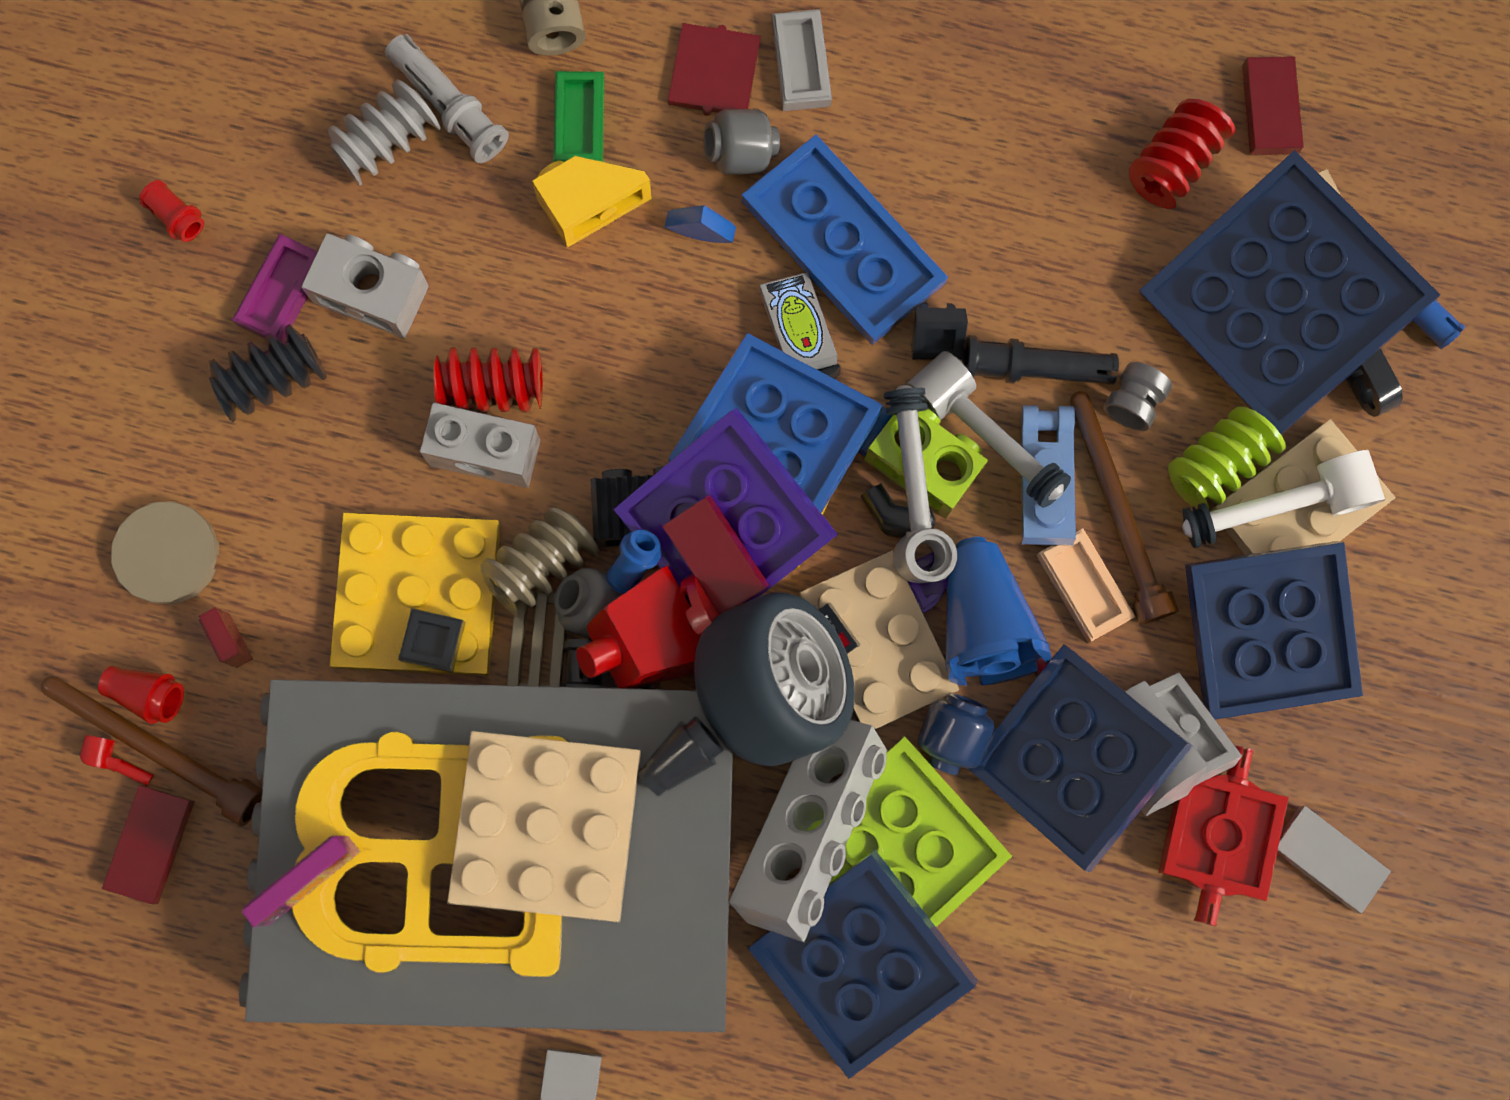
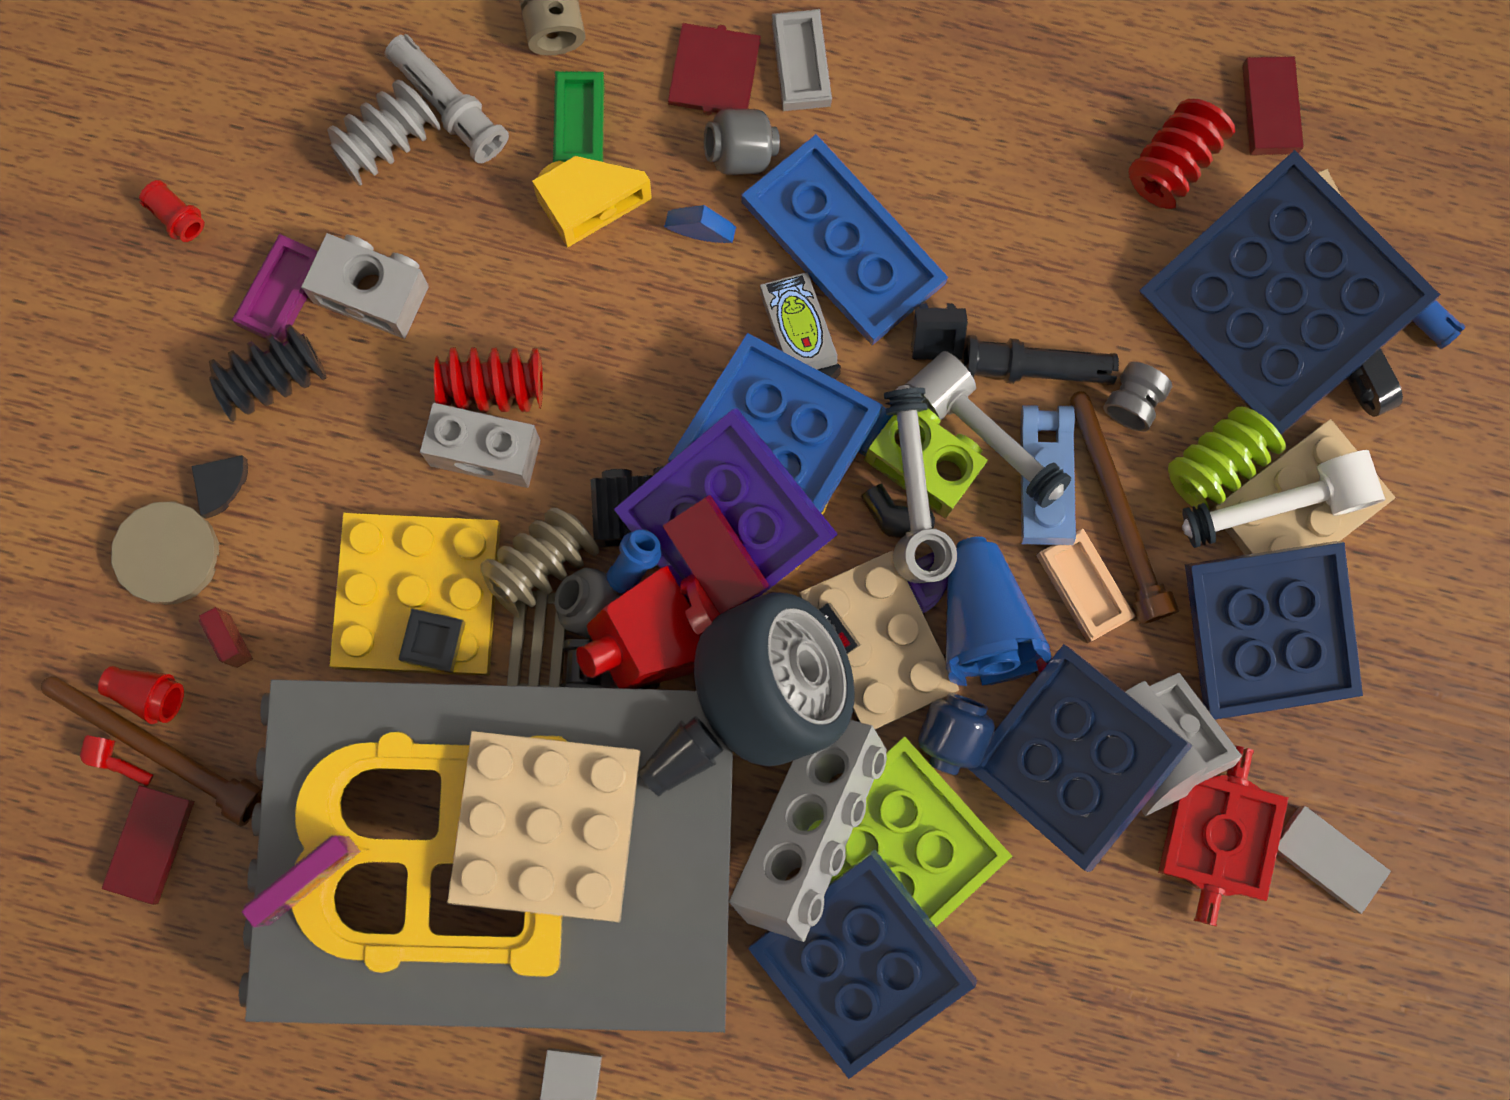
(219, 483): none -> black tile

